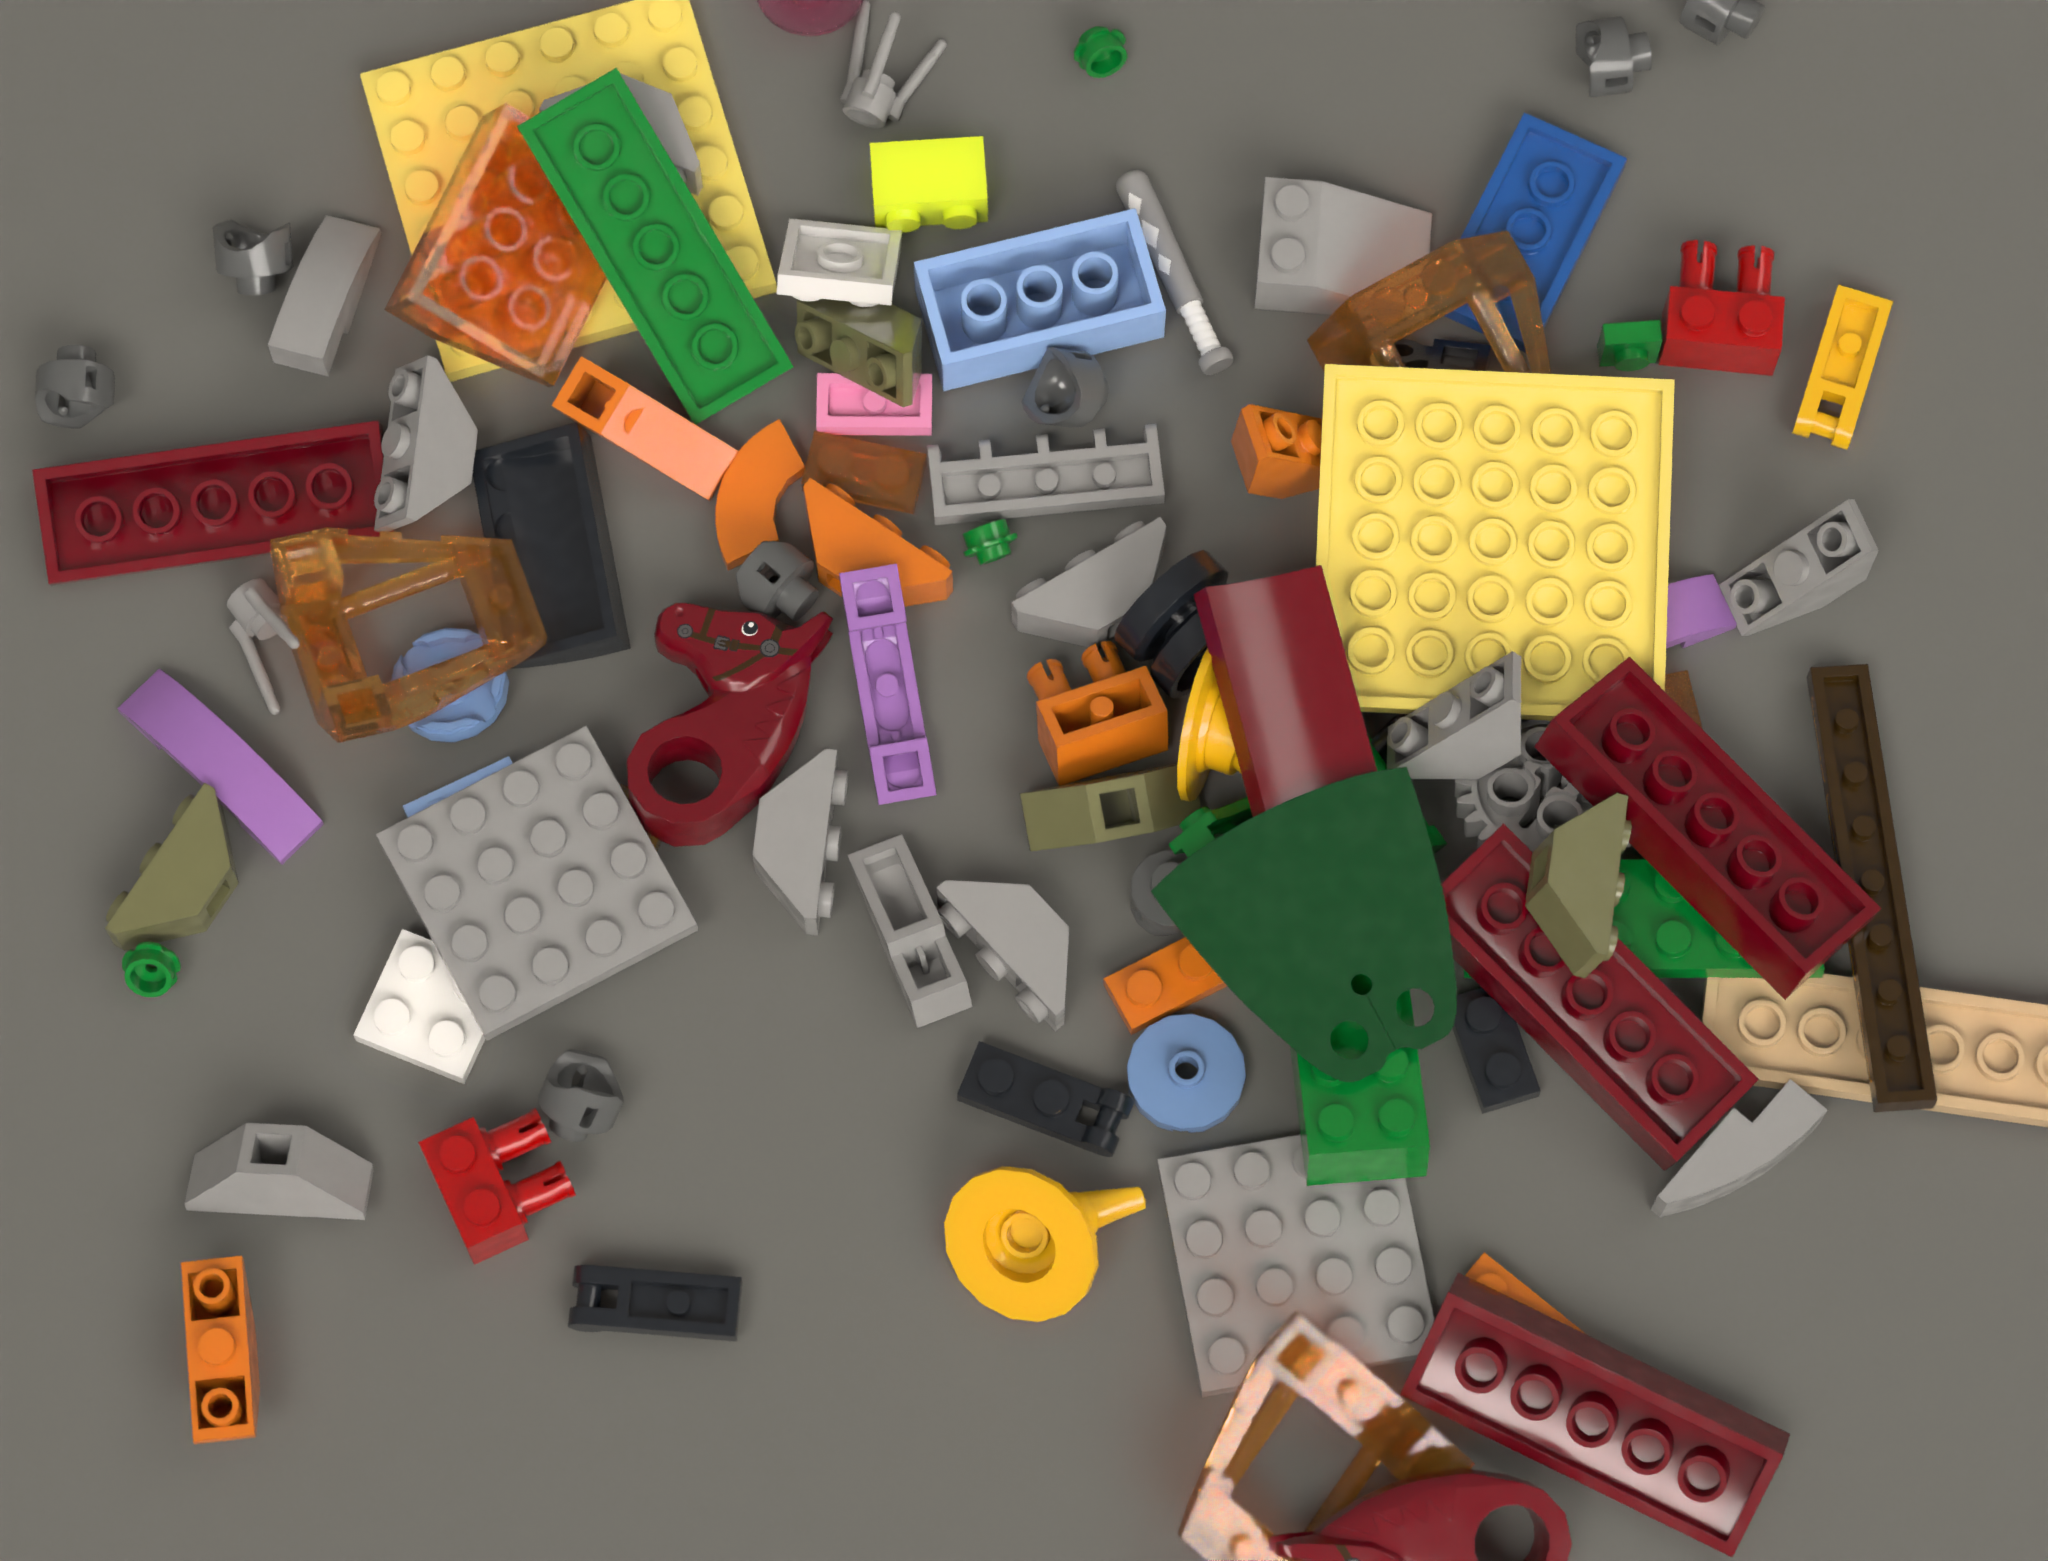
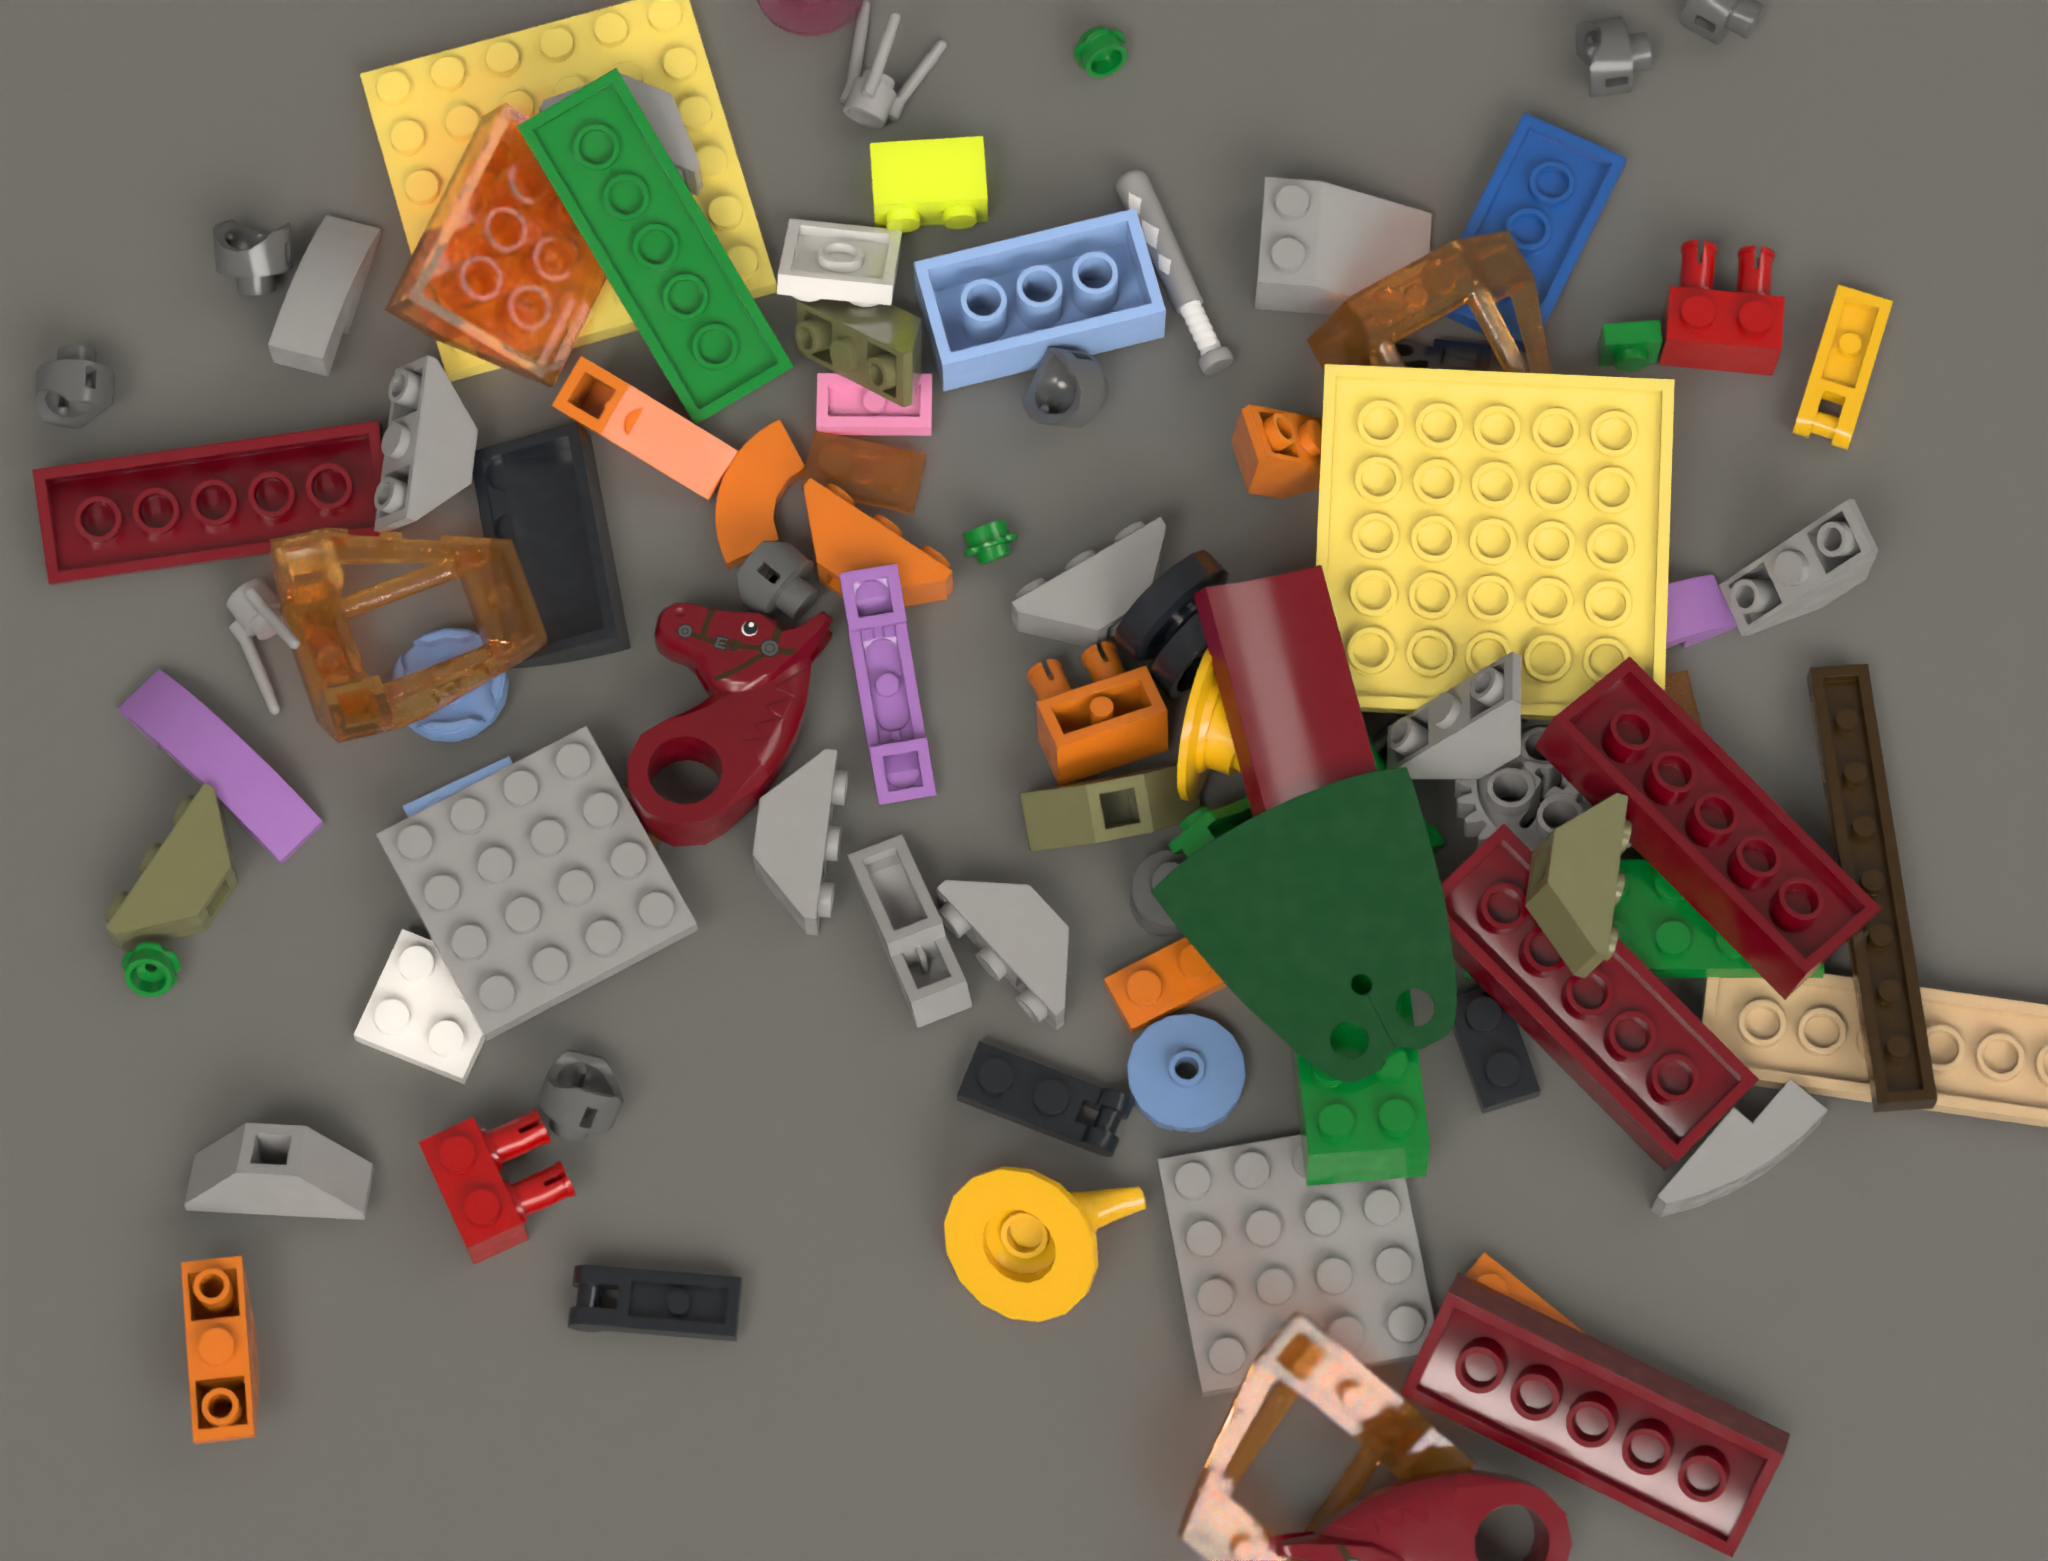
(1046, 480): light grey hinge -> none

